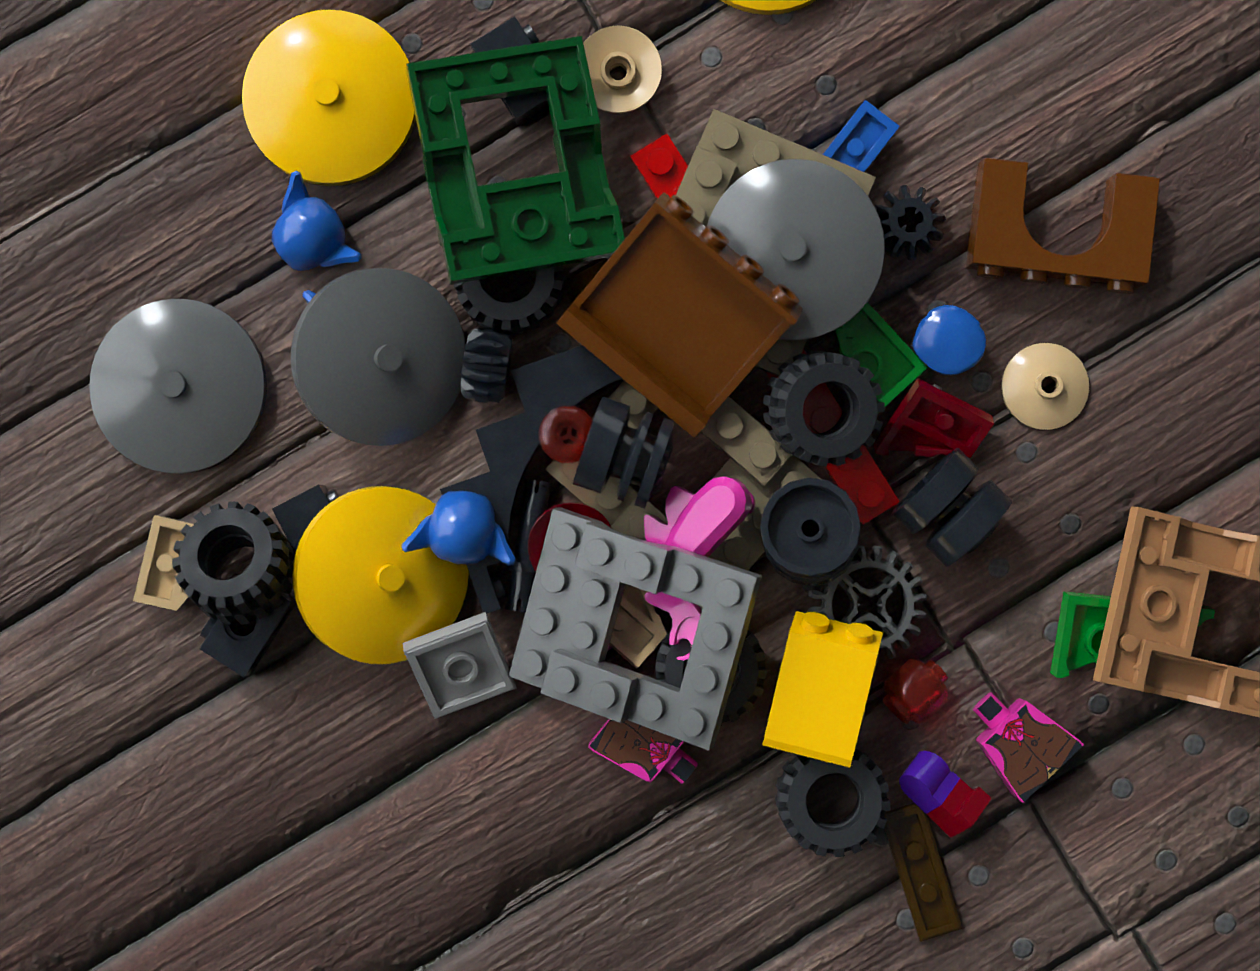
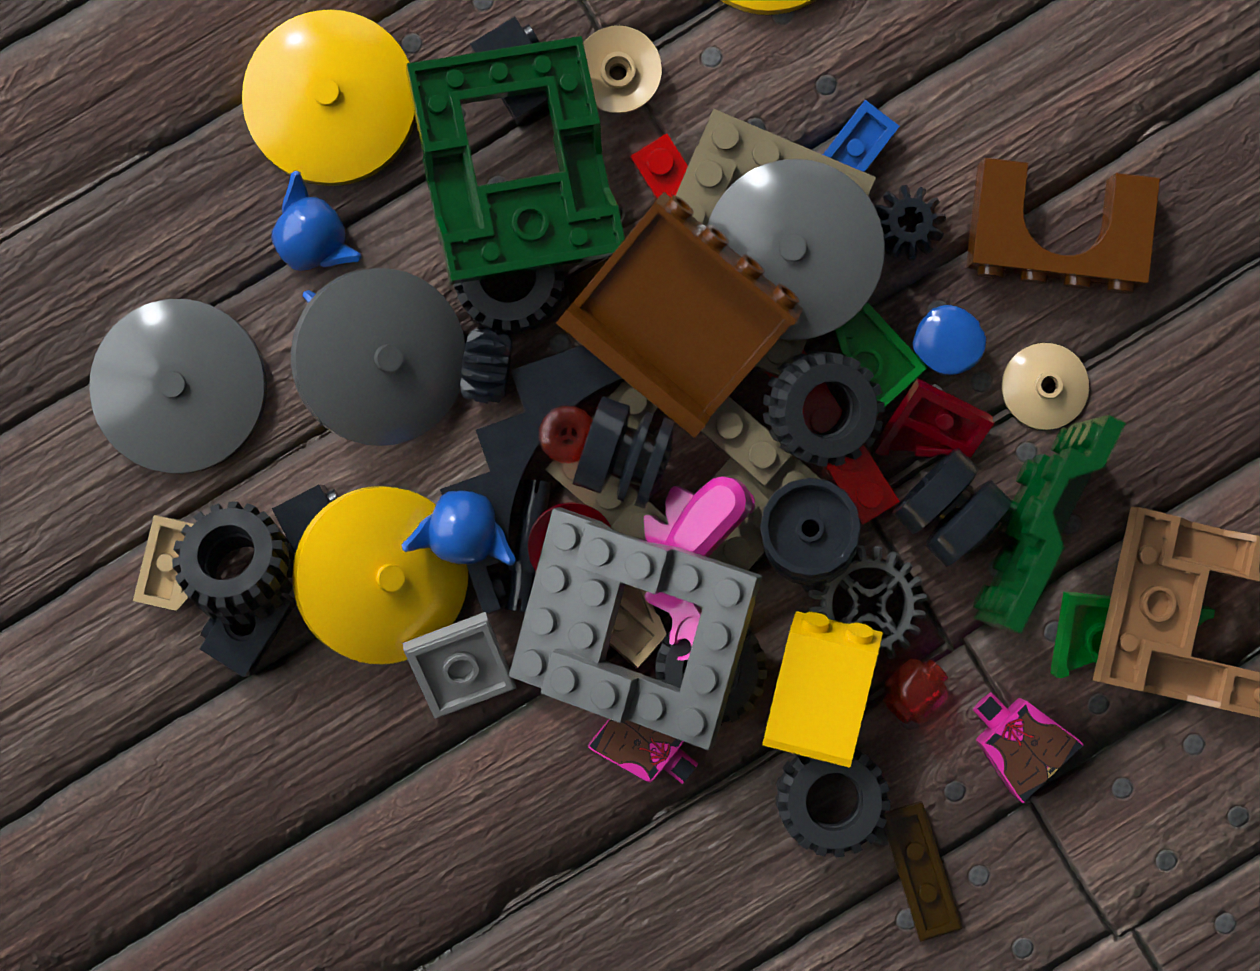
(942, 793): leg -> none
(1038, 519): none -> dark green piece

